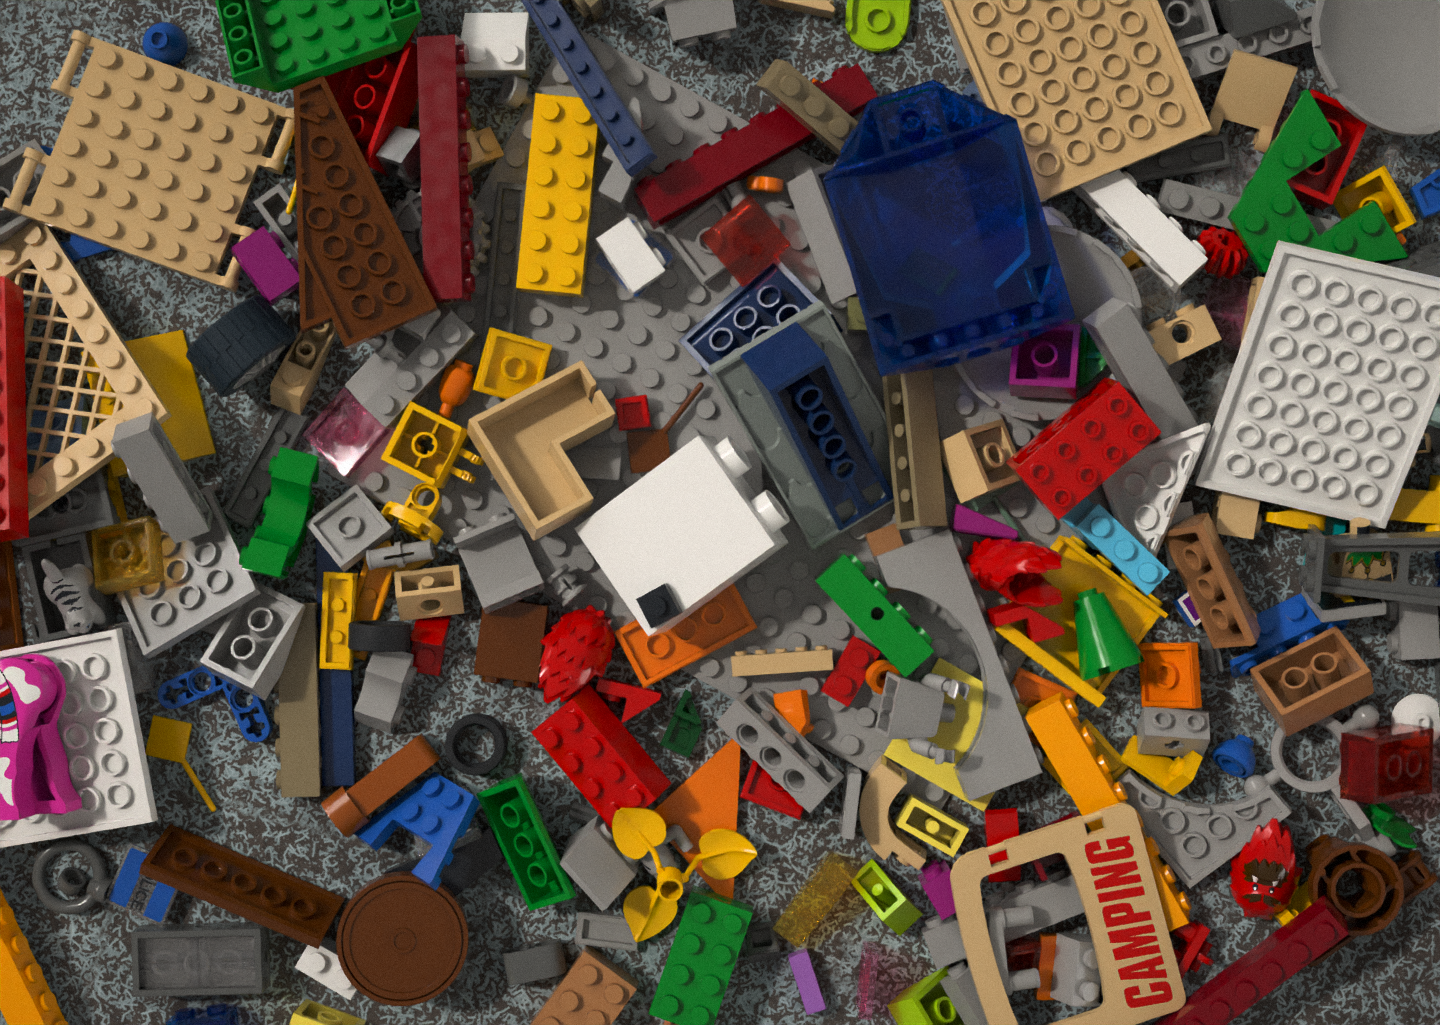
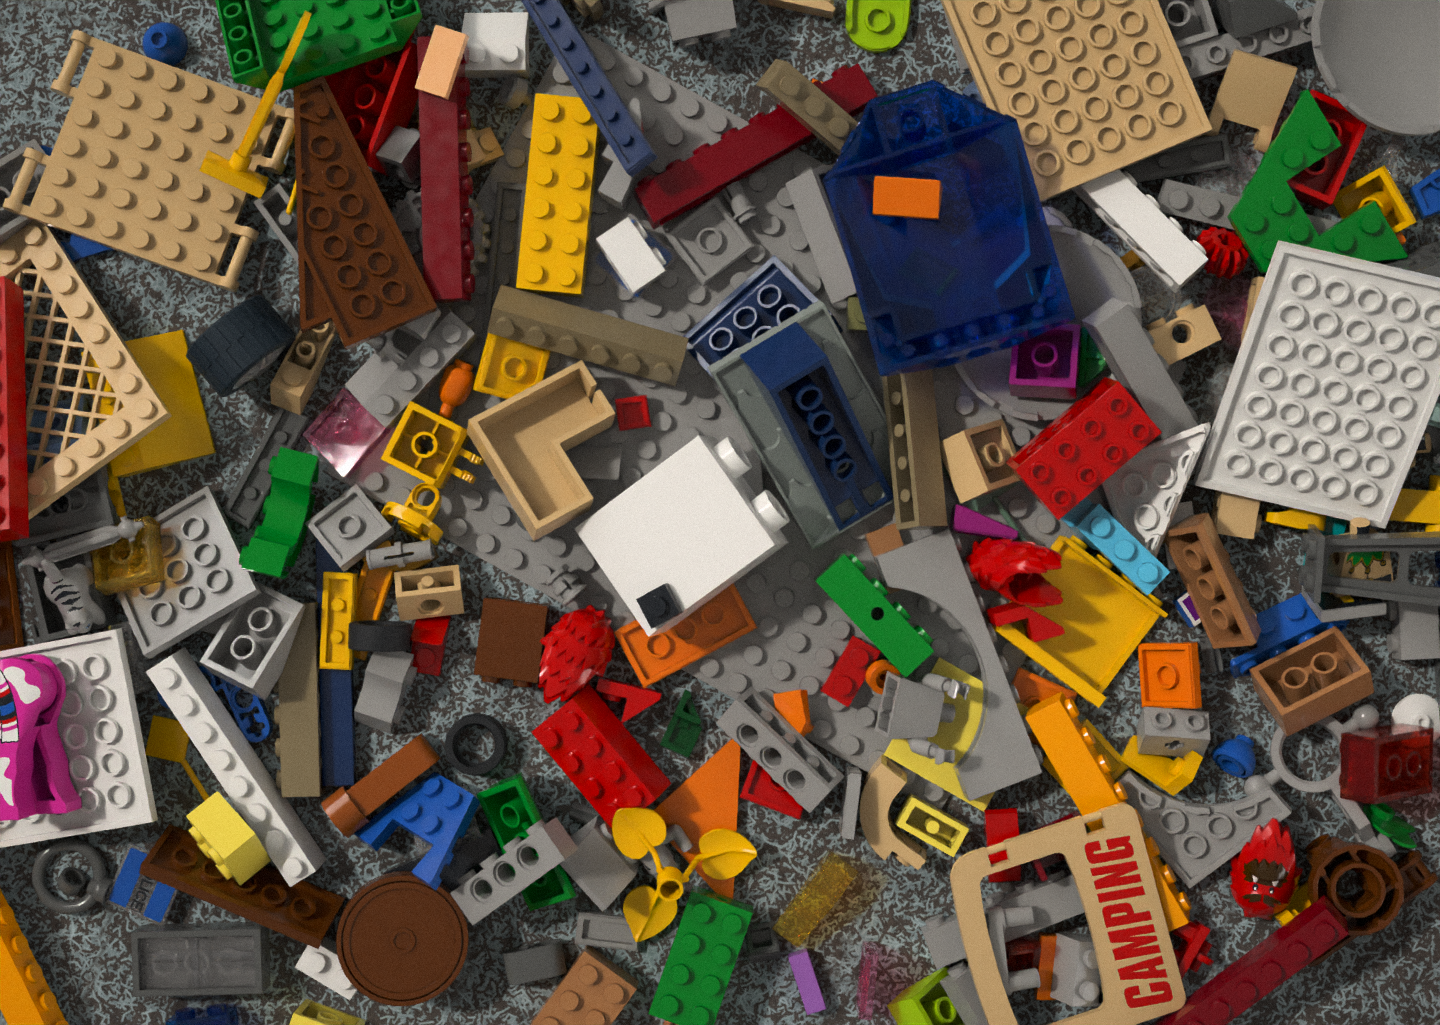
(83, 543): none -> light grey wheel
(162, 478): light grey brick -> none
(227, 839): none -> light yellow brick
(236, 170): none -> yellow piece
(236, 766): none -> white brick
(267, 265): magenta brick -> none
(441, 62): none -> light nougat tile
(498, 562): light grey panel -> none
(552, 846): none -> light grey brick
(587, 335): none -> dark tan brick
(651, 447): reddish brown piece -> none
(745, 240): clear red tile -> none
(765, 184): orange tile -> none
(782, 661): tan piece -> none
(886, 897): lime slope -> none
(907, 197): none -> orange slope
(937, 885): magenta brick -> none
(1102, 637): green cone -> none

